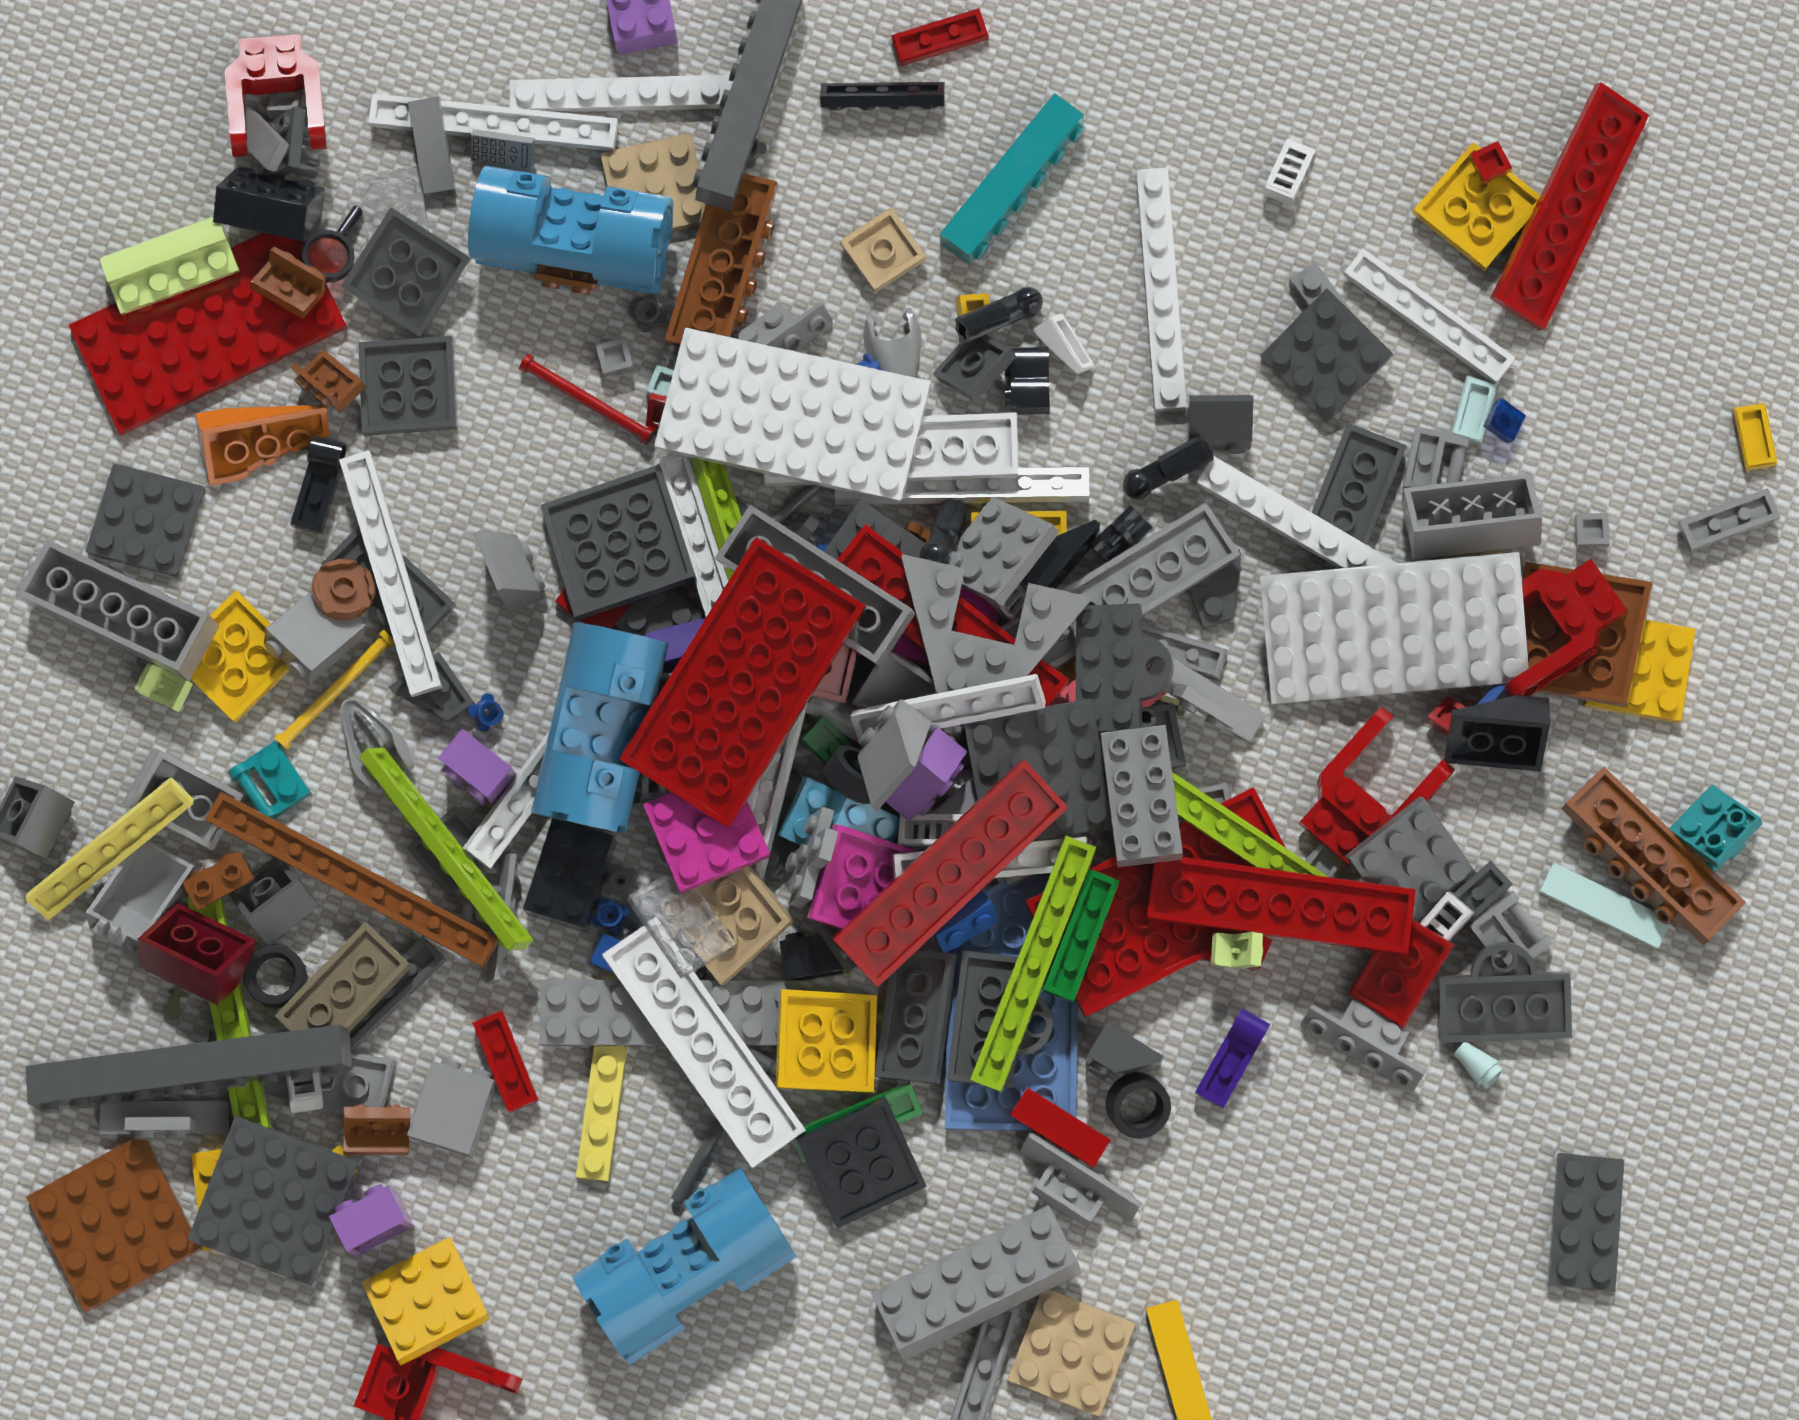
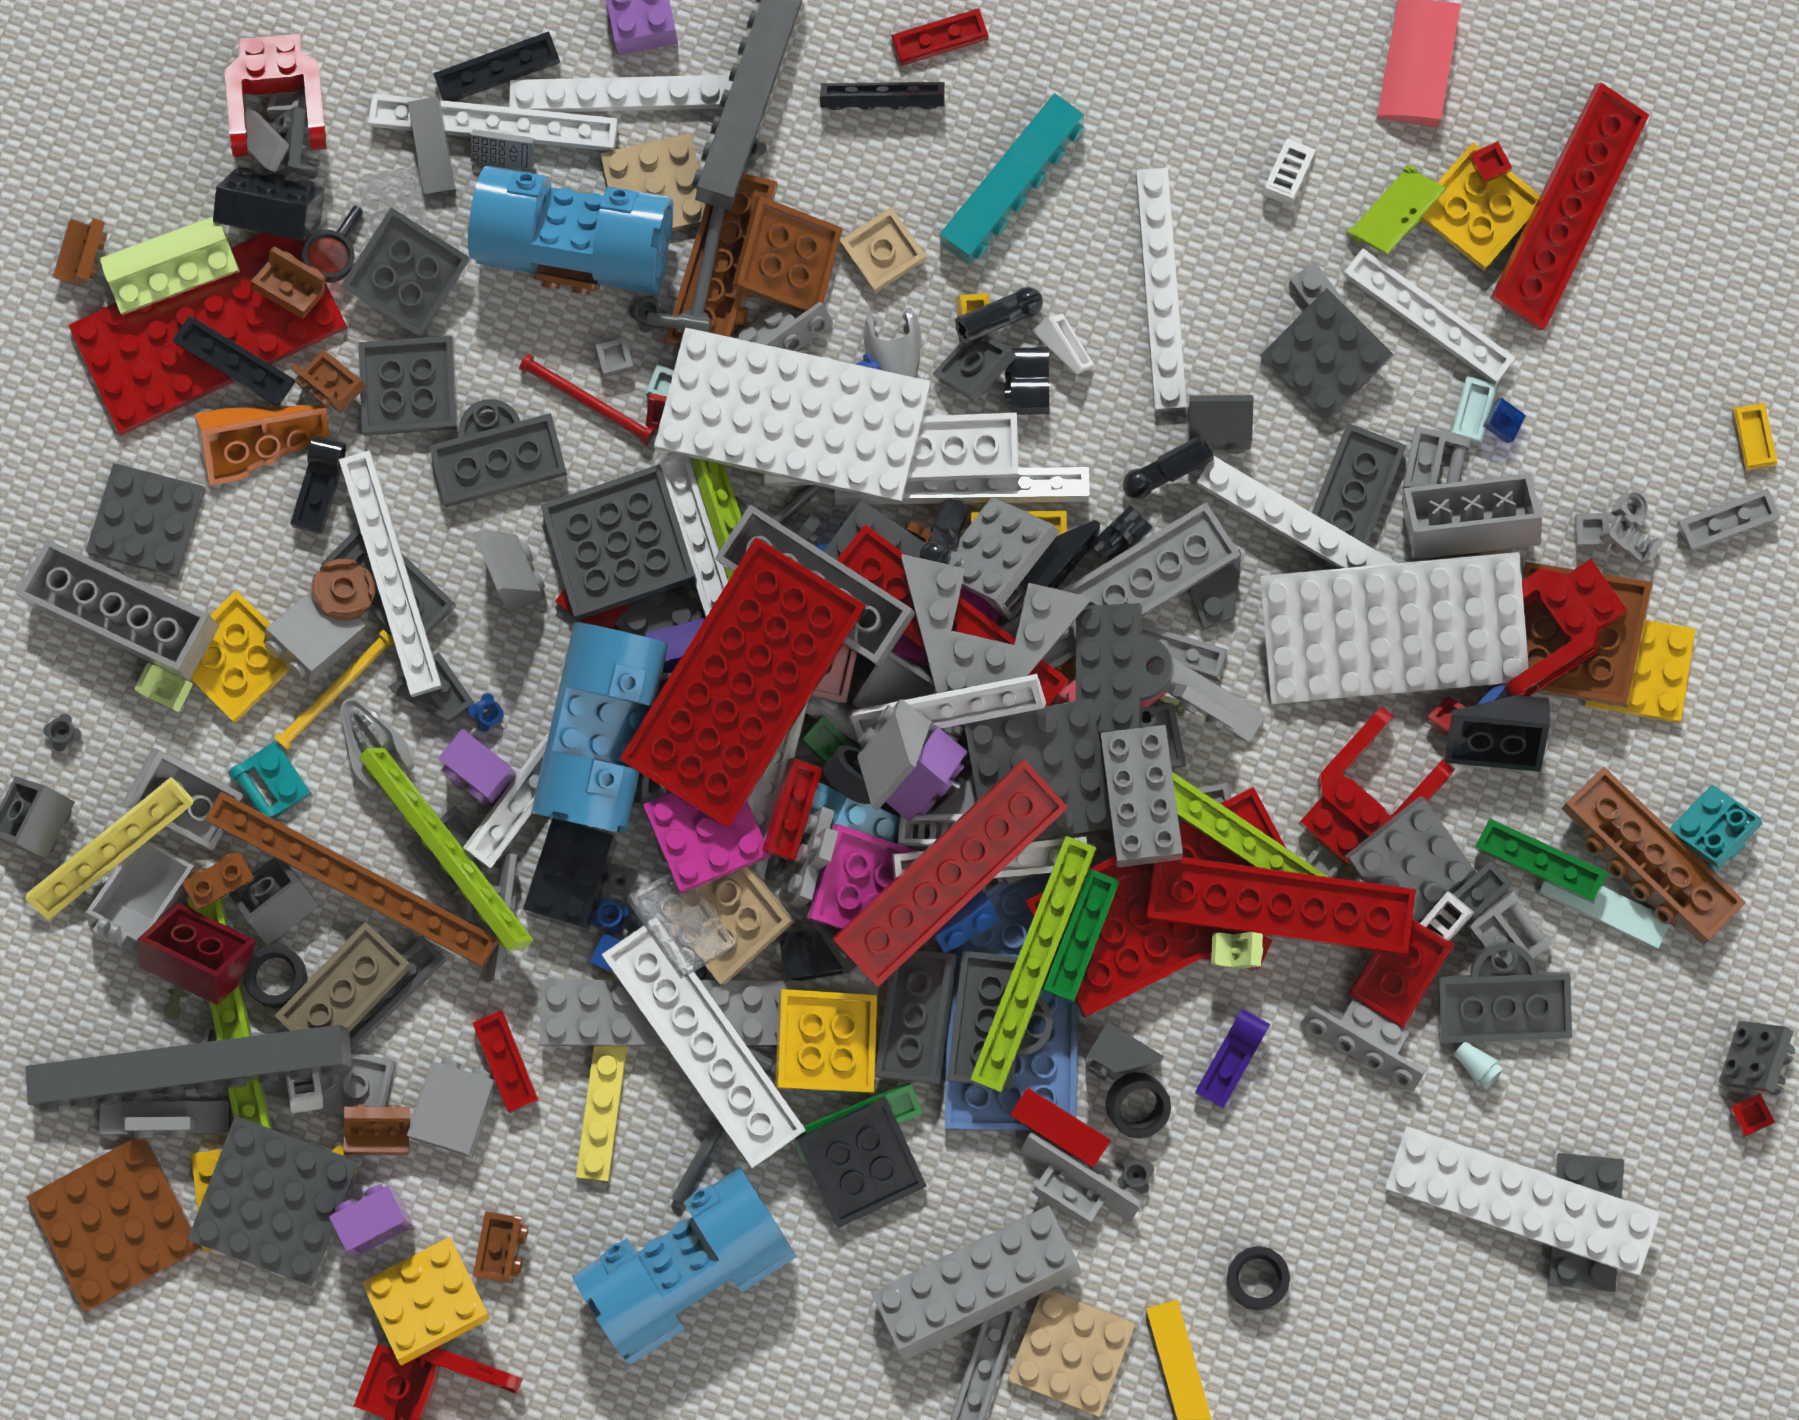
(53, 730): none -> dark grey plate
(78, 252): none -> dark orange bracket
(233, 361): none -> black plate
(496, 454): none -> dark grey plate
(497, 67): none -> black plate
(499, 1247): none -> dark orange bracket
(696, 318): none -> dark grey bar
(787, 255): none -> dark orange plate
(792, 809): none -> red plate
(1144, 1171): none -> dark grey plate
(1258, 1253): none -> black tyre
(1392, 214): none -> lime door
(1418, 62): none -> coral slope
(1522, 1201): none -> white plate
(1541, 860): none -> green plate
(1623, 530): none -> light grey piece
(1751, 1115): none -> red plate
(1757, 1057): none -> dark grey plate

